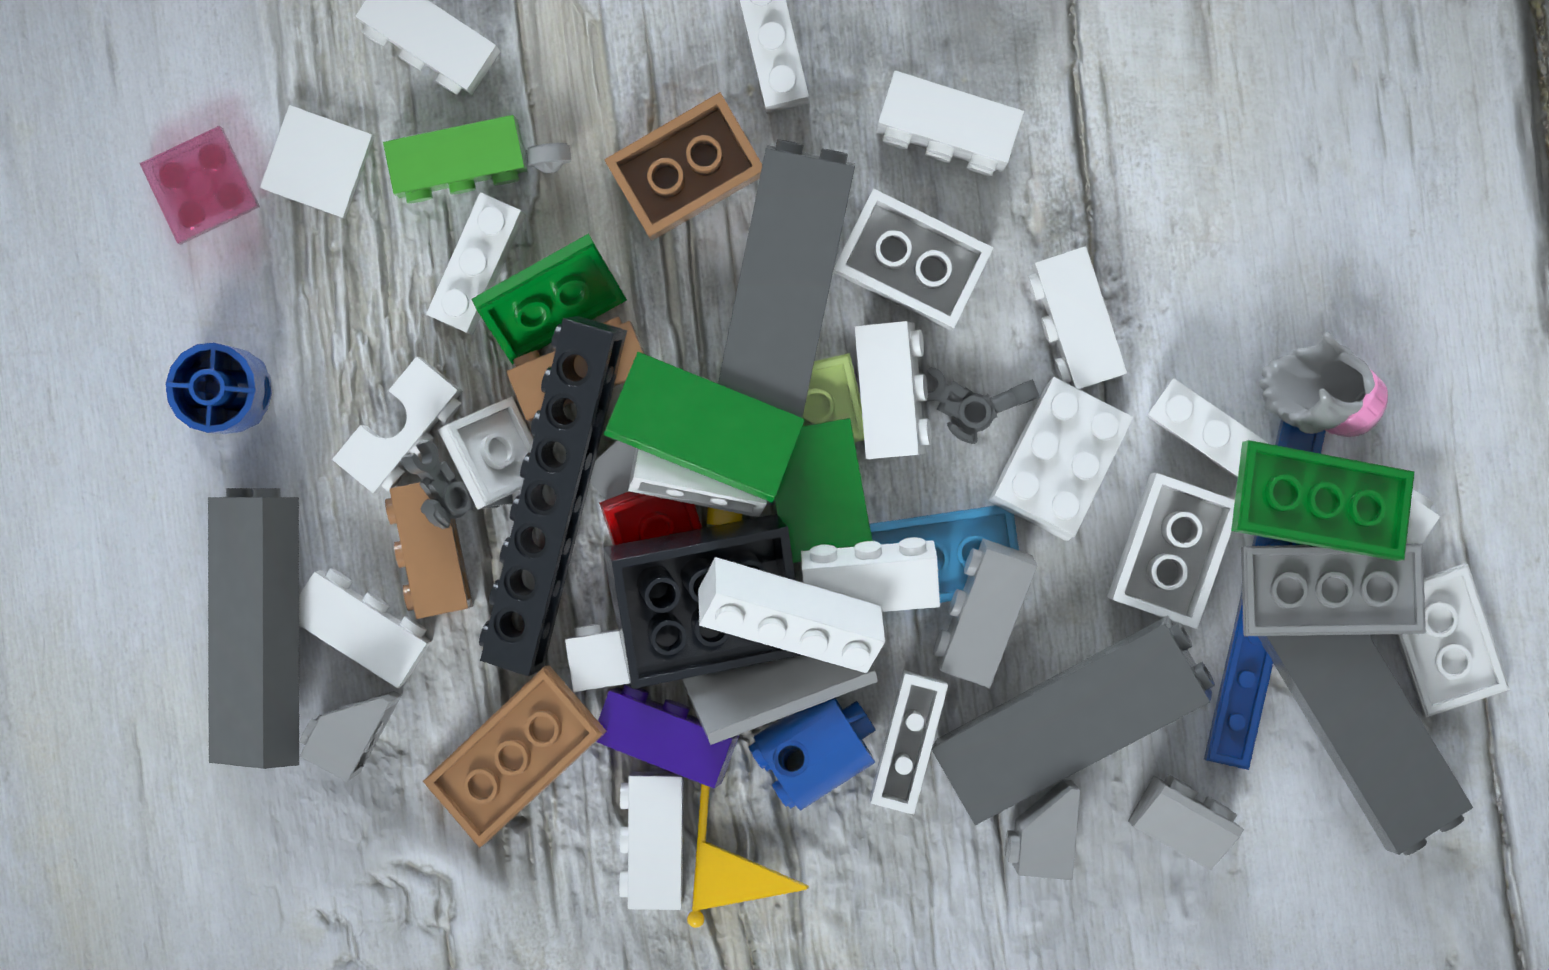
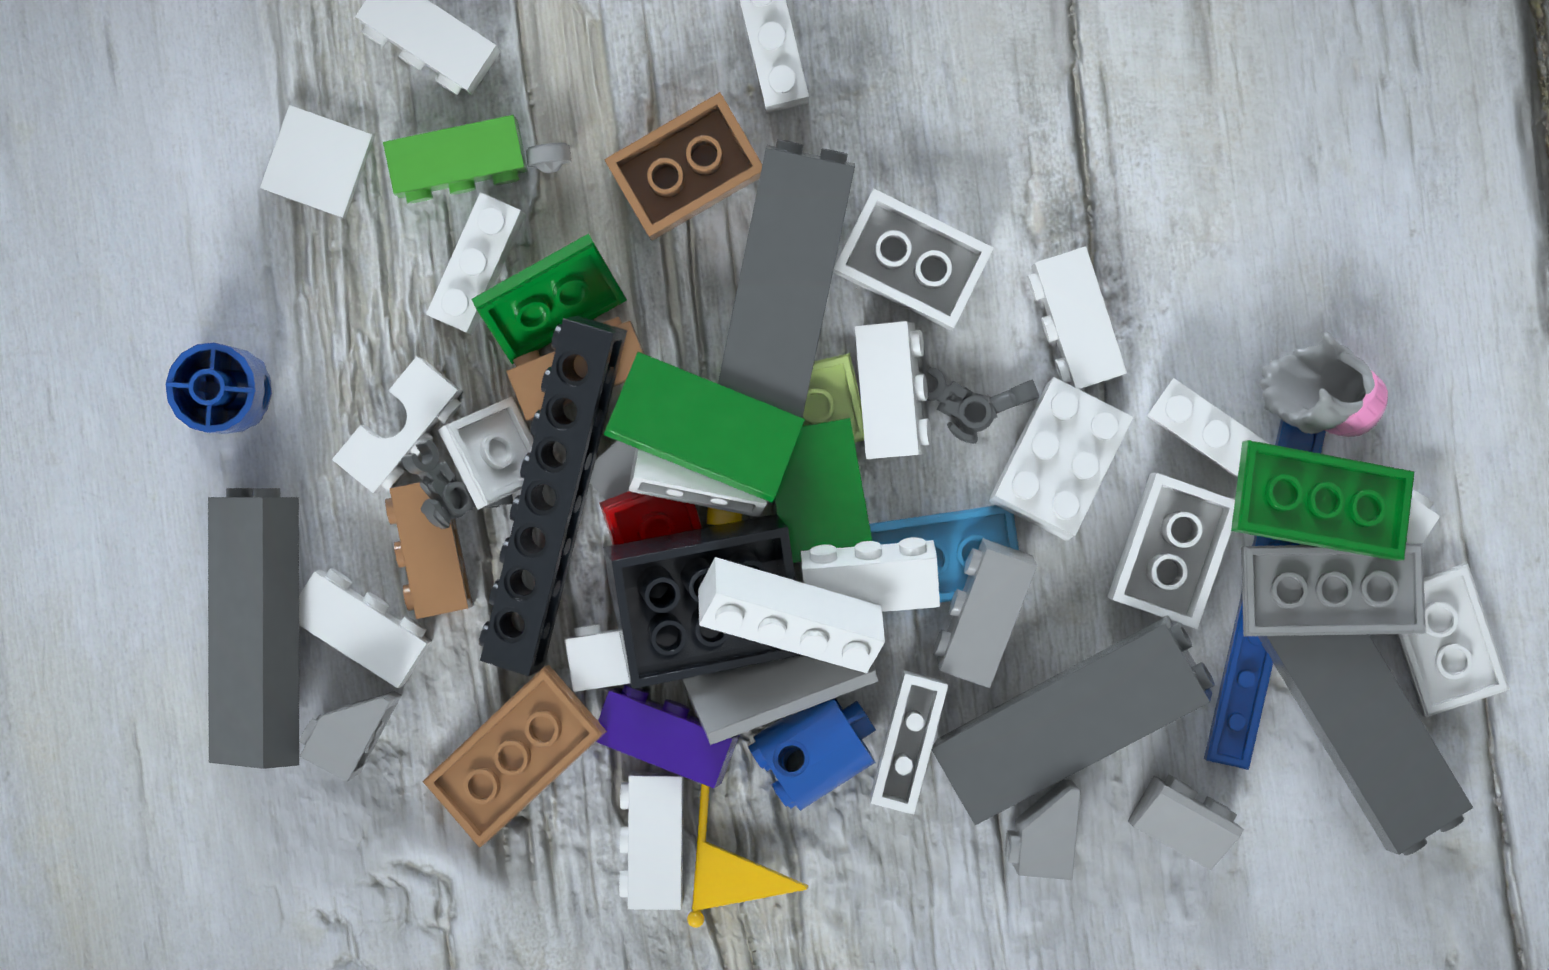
(199, 185): clear pink plate -> none
(948, 123): white brick -> none

